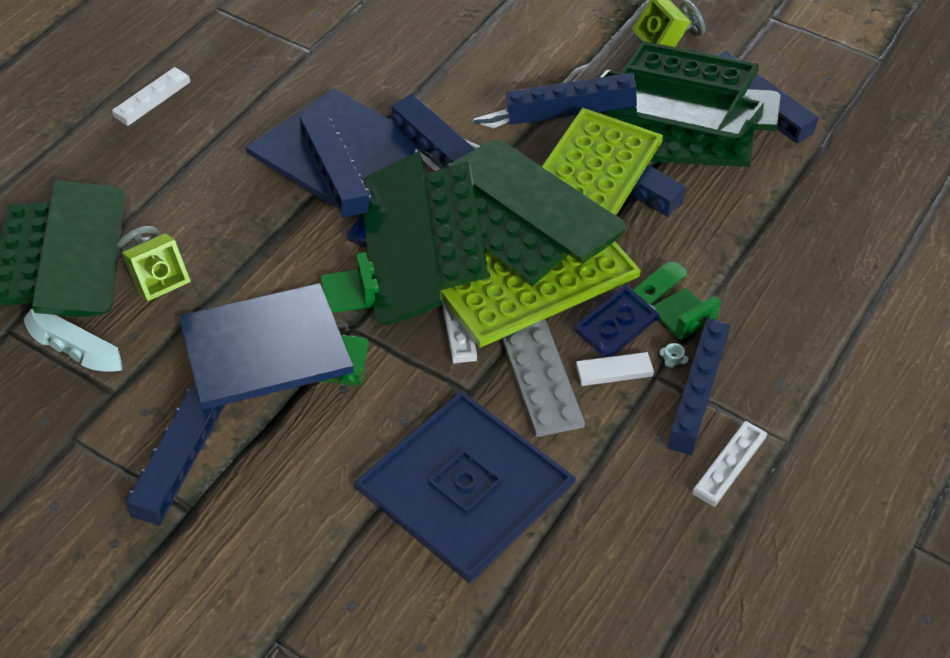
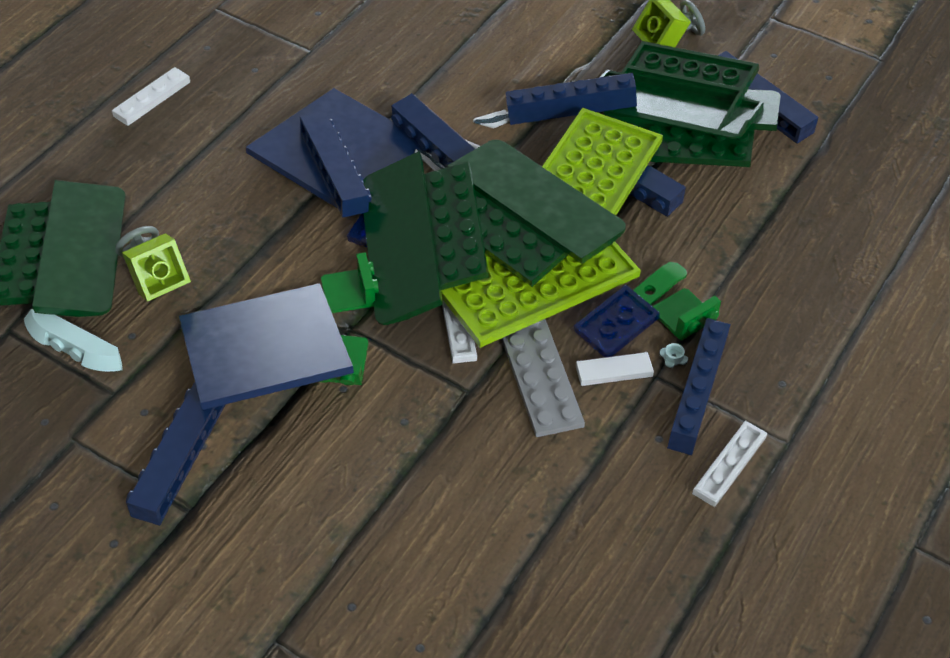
(465, 485): dark blue tile -> none

